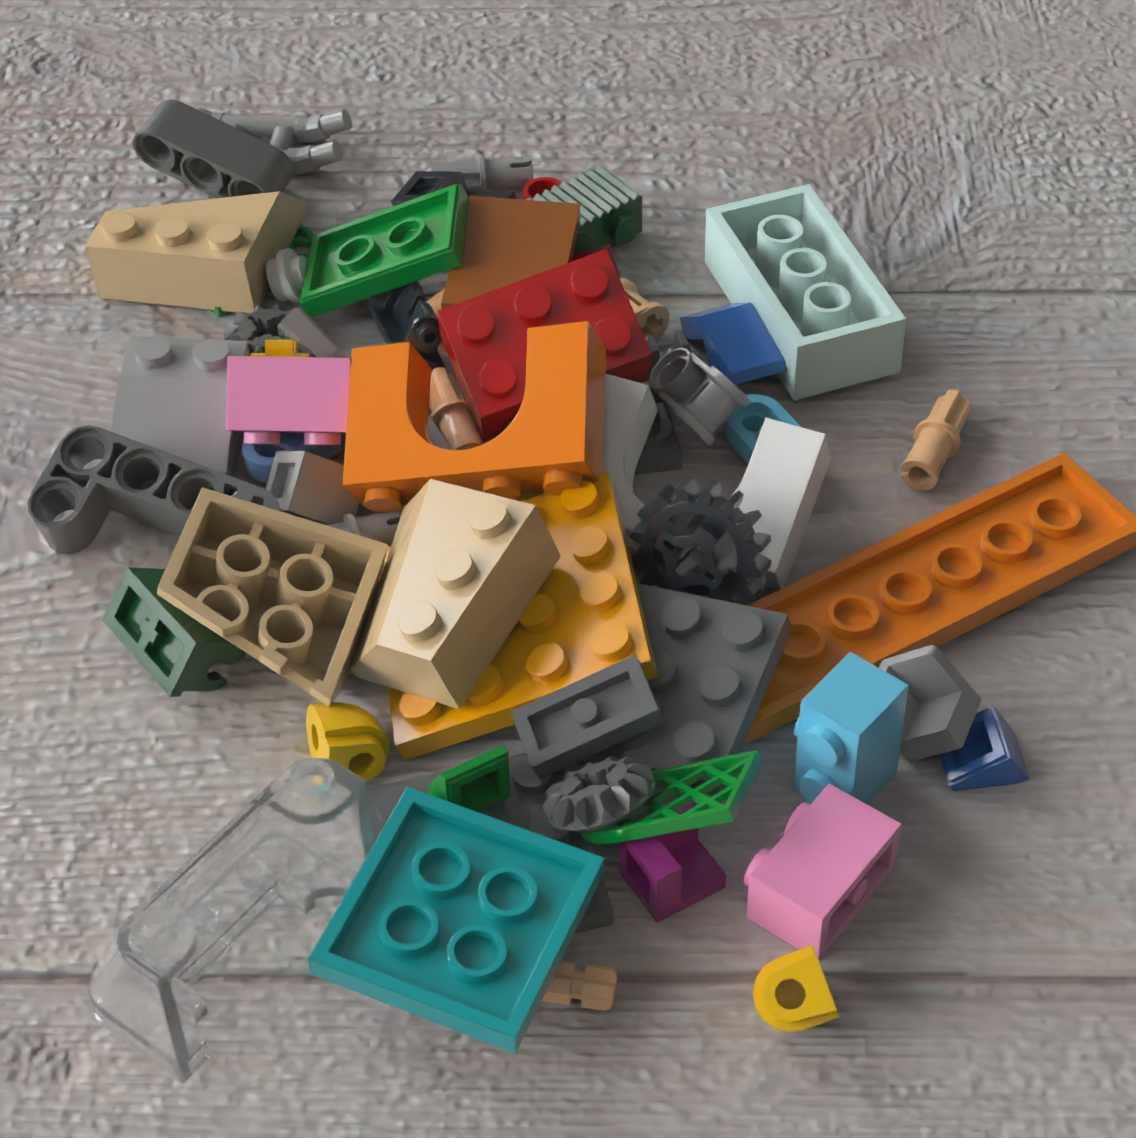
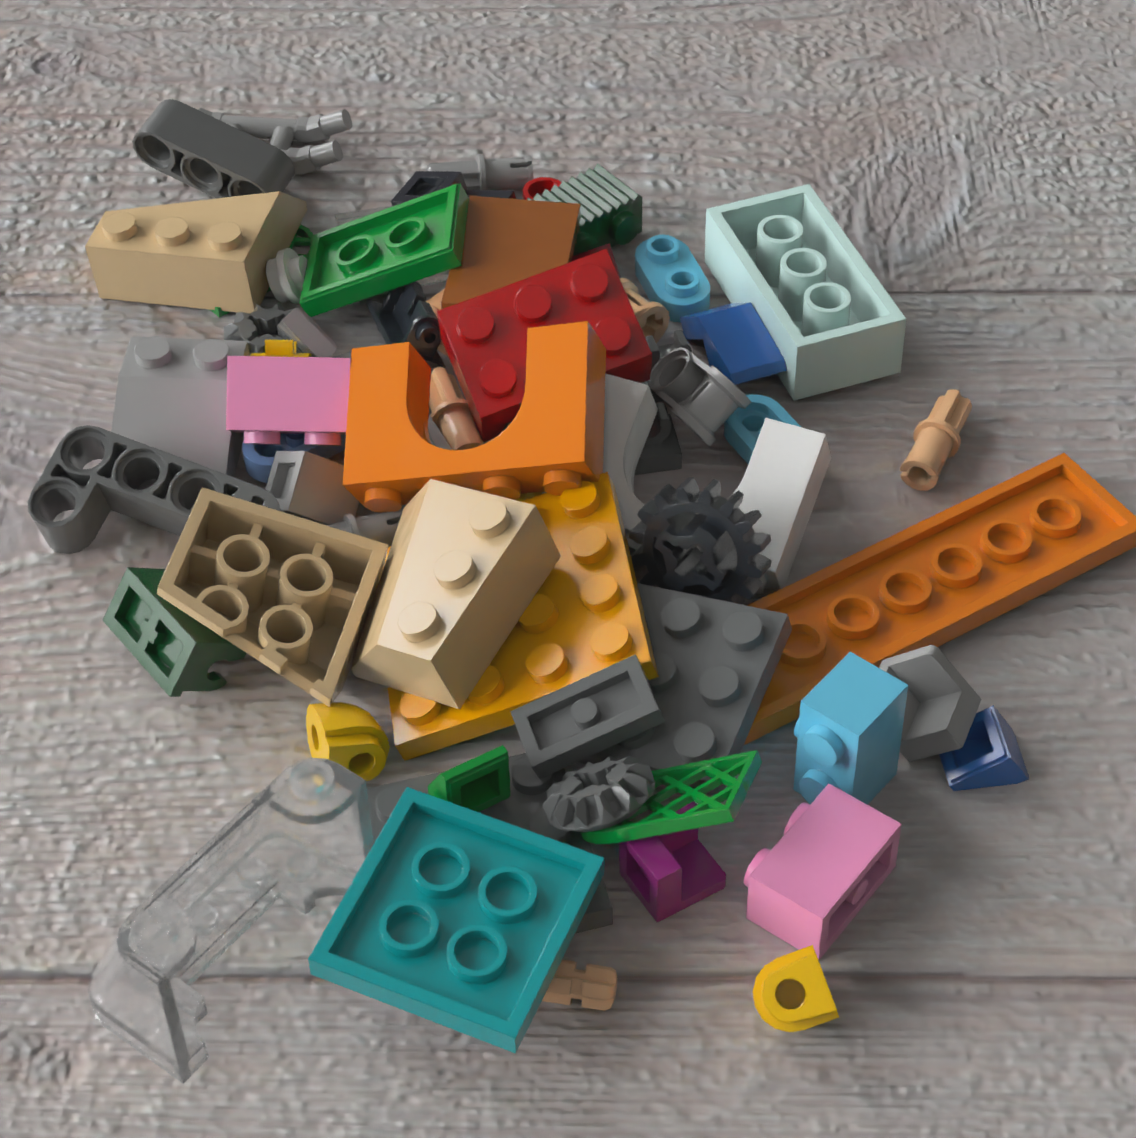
(672, 276): none -> medium azure plate

